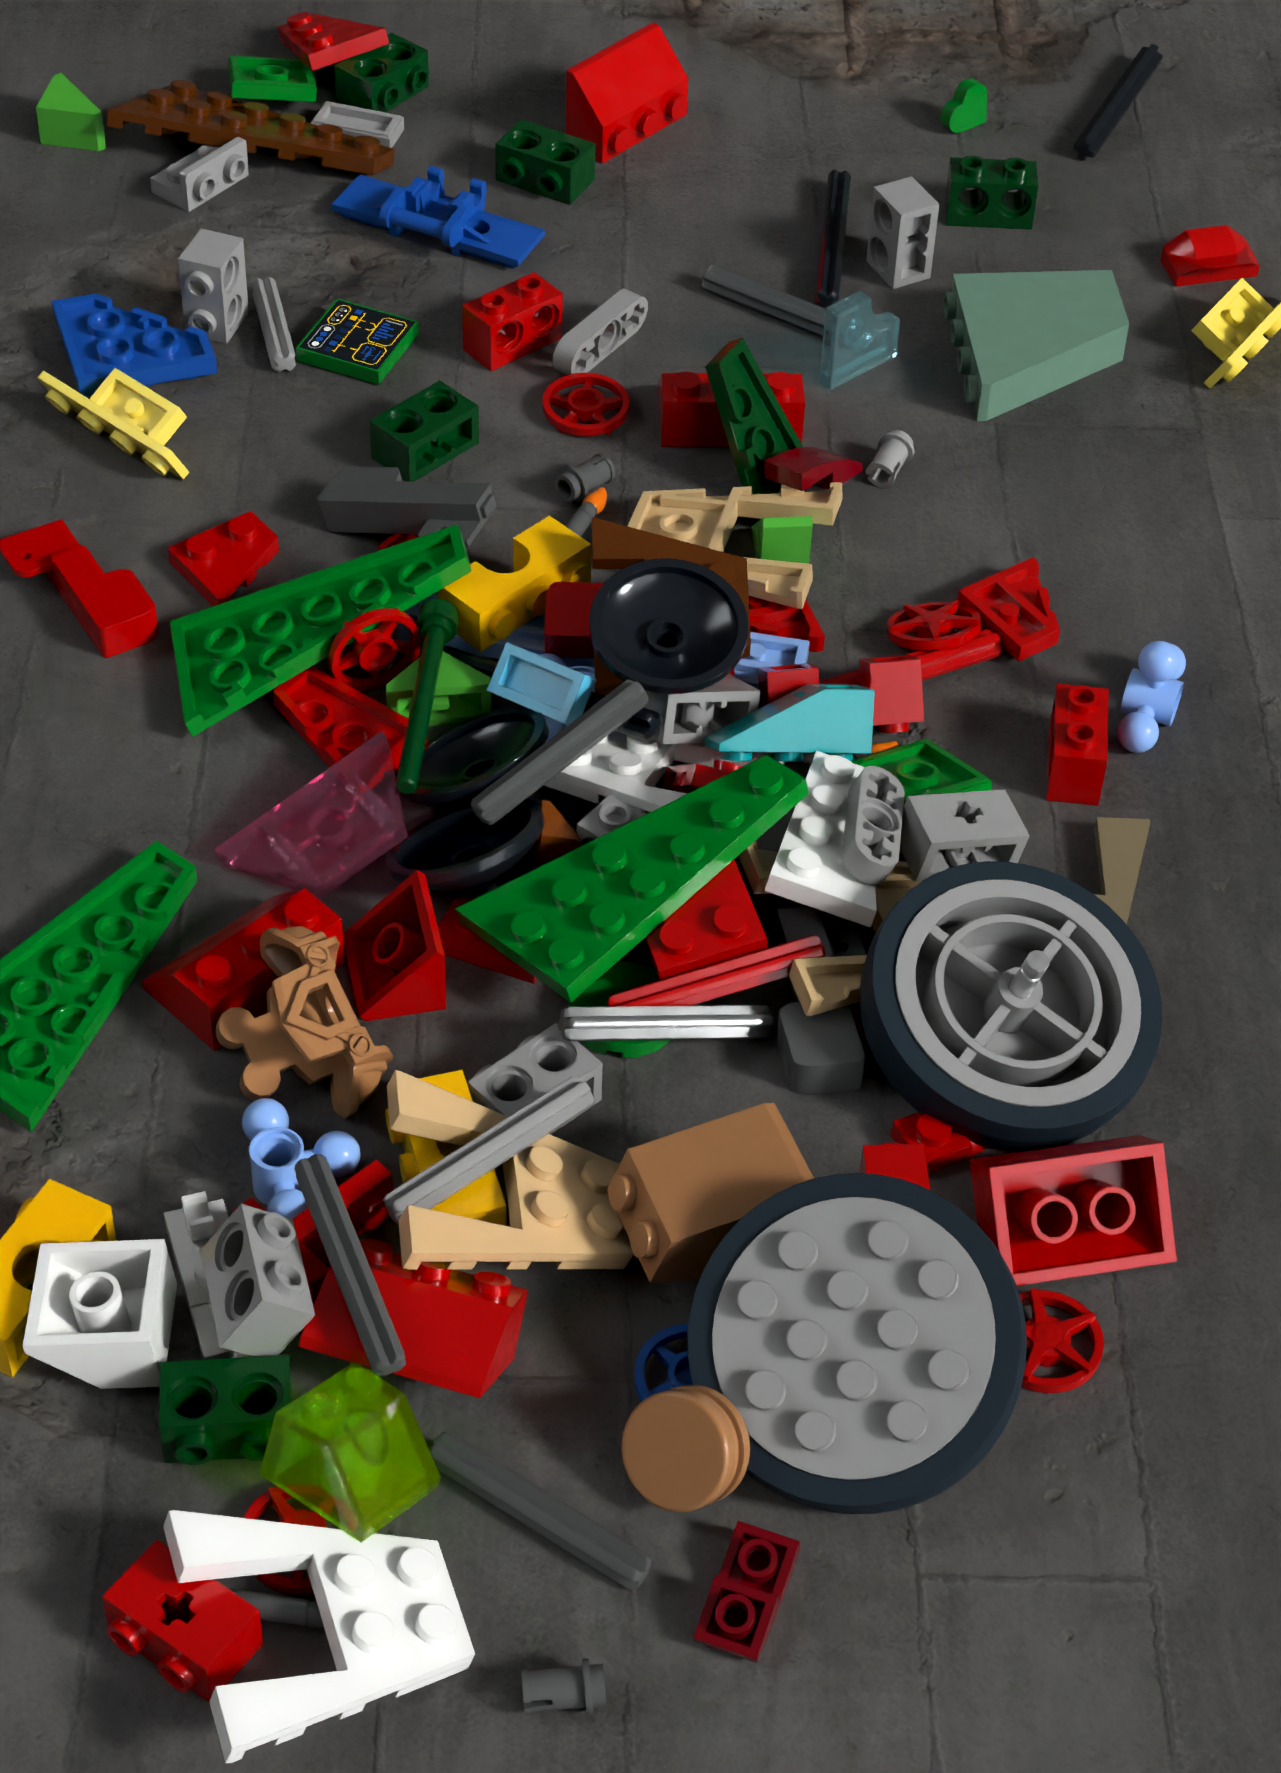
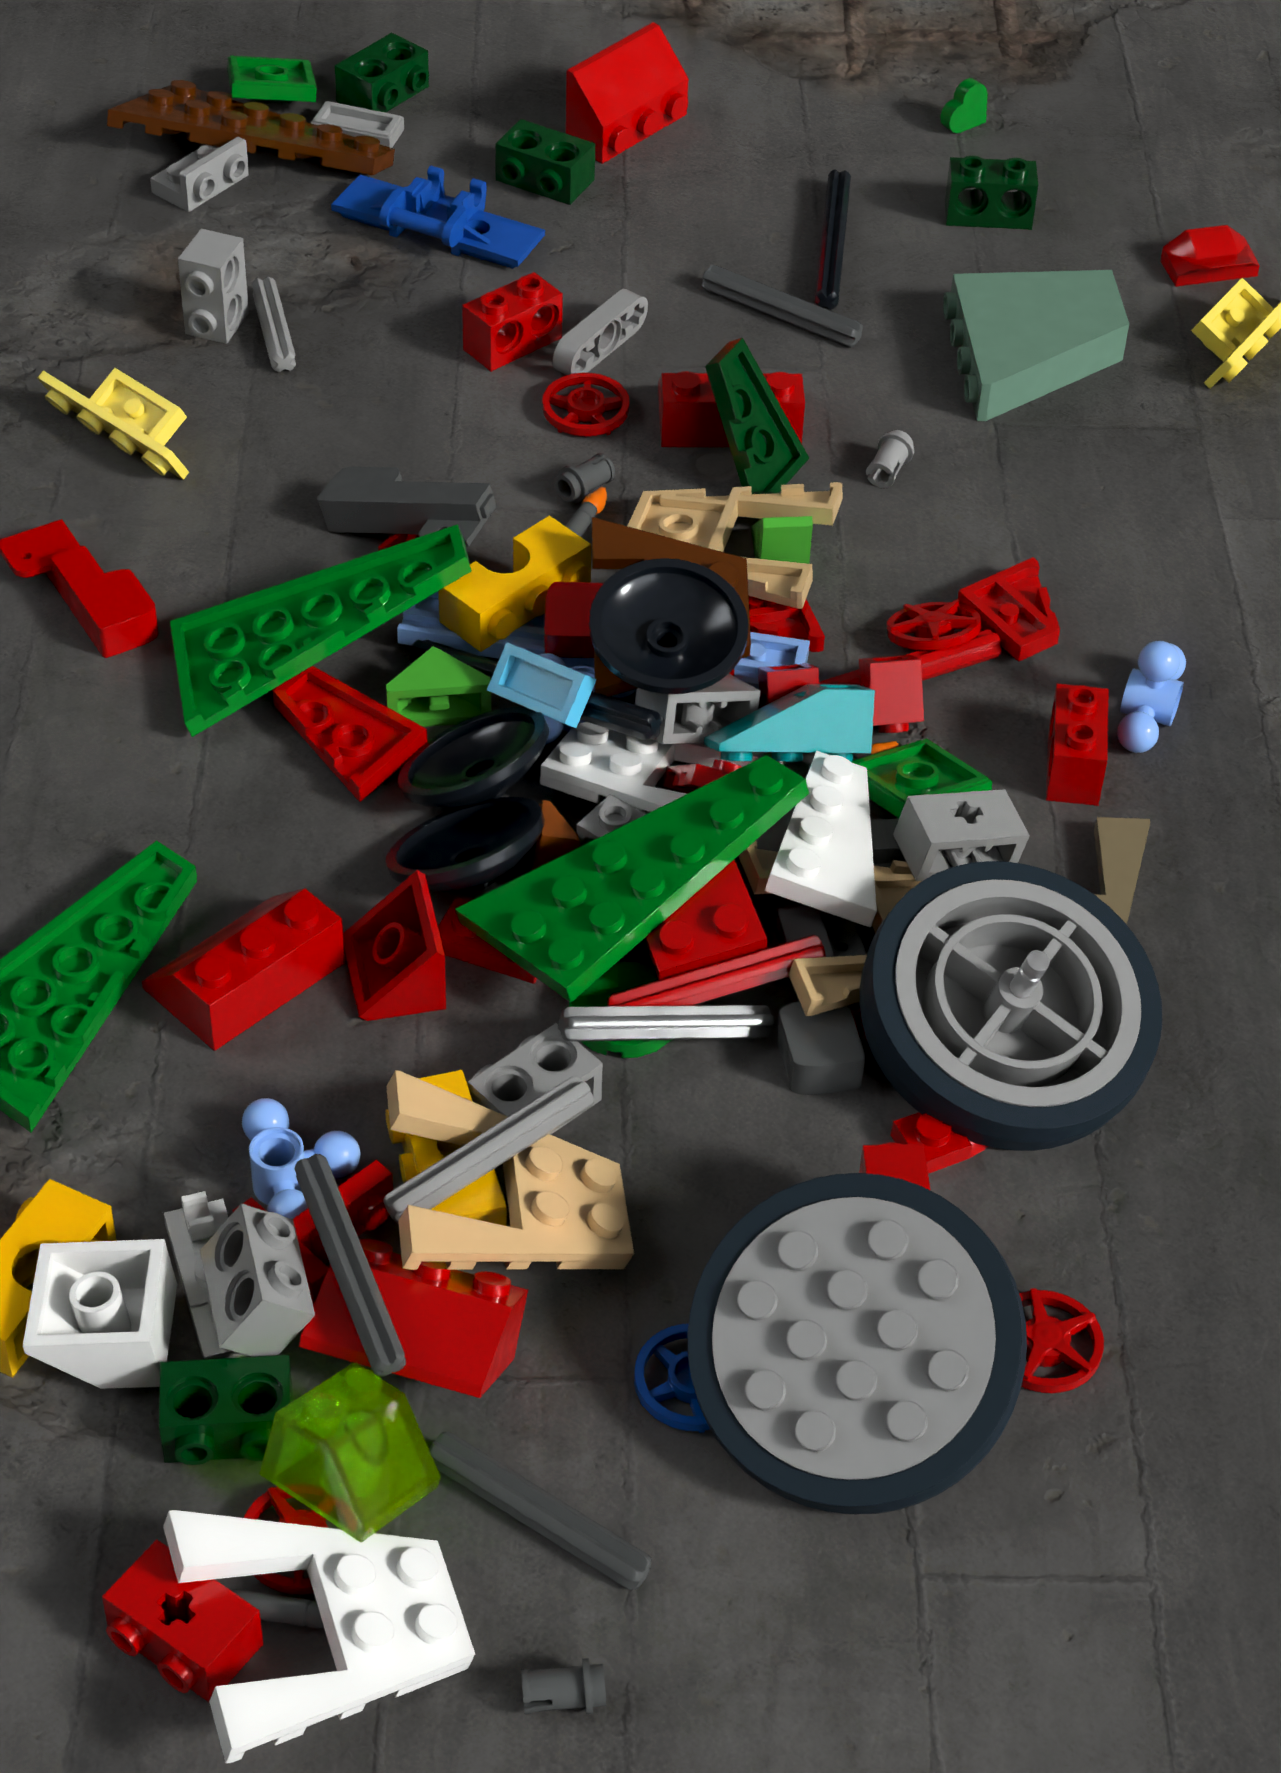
(69, 117): bright green slope -> none
(135, 342): blue plate -> none
(225, 556): red wing -> none
(305, 1025): medium nougat piece -> none
(326, 826): clear pink wing -> none
(328, 40): red wing -> none
(357, 341): tile -> none
(374, 648): red wheel -> none
(424, 431): dark green brick -> none
(437, 626): dark green piece -> none
(559, 752): dark grey axle -> none
(685, 1448): medium nougat head -> none
(697, 1183): medium nougat slope -> none
(747, 1592): dark red slope -> none
(809, 466): dark red slope -> none
(855, 339): clear light blue tile -> none
(878, 801): light grey beam -> none
(902, 232): light grey brick -> none
(1076, 1208): red slope -> none
(1118, 102): black axle -> none

